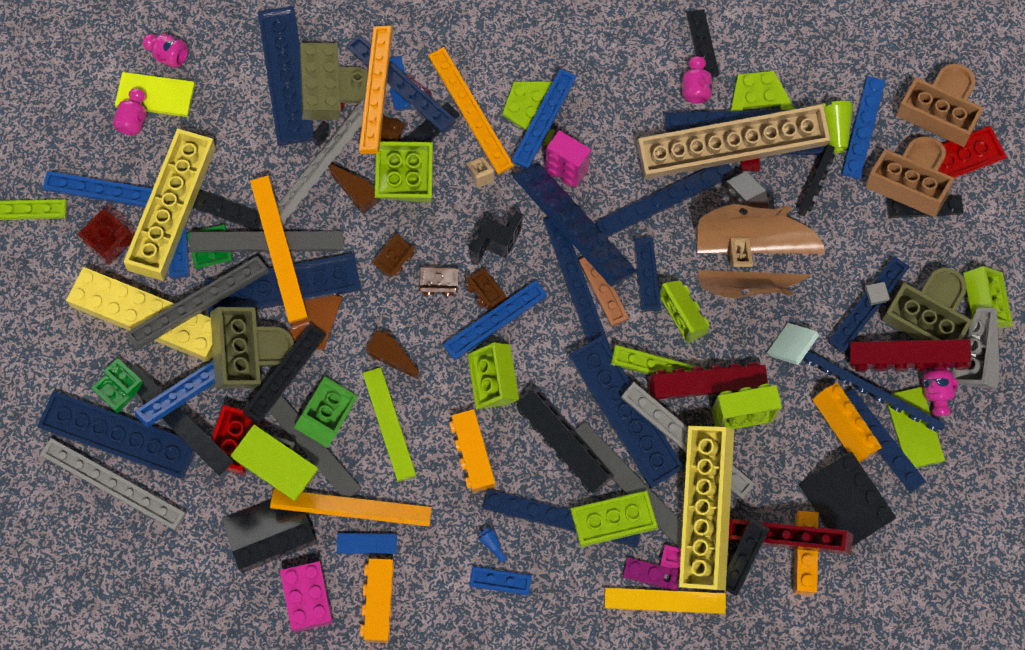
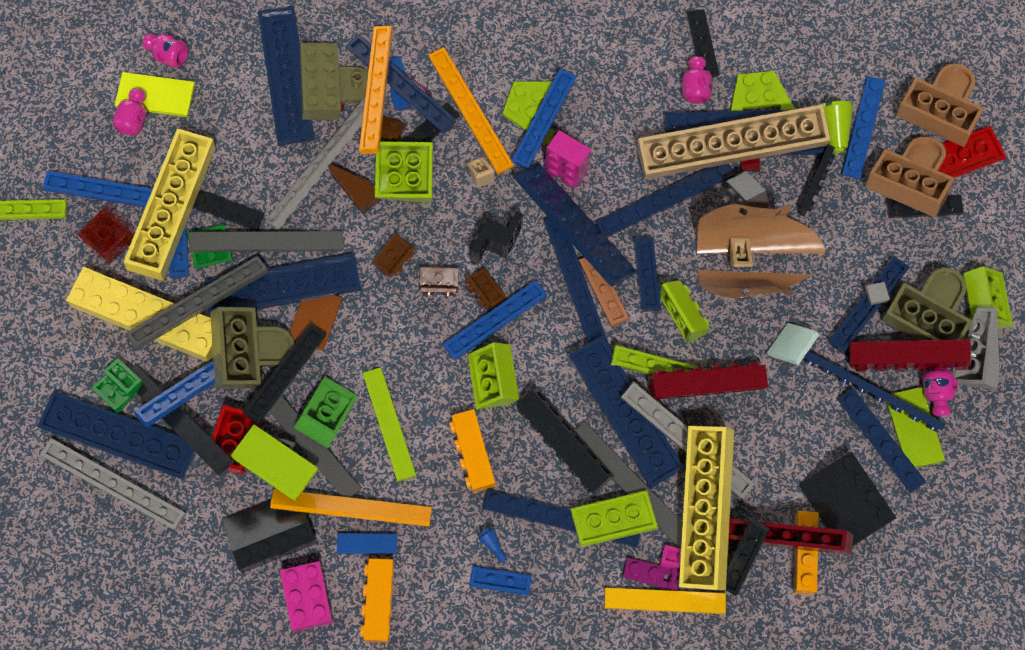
(278, 249): light orange tile -> none
(321, 134): black tile -> none
(386, 349): reddish brown slope -> none
(746, 407): lime slope -> none
(846, 422): light orange brick -> none

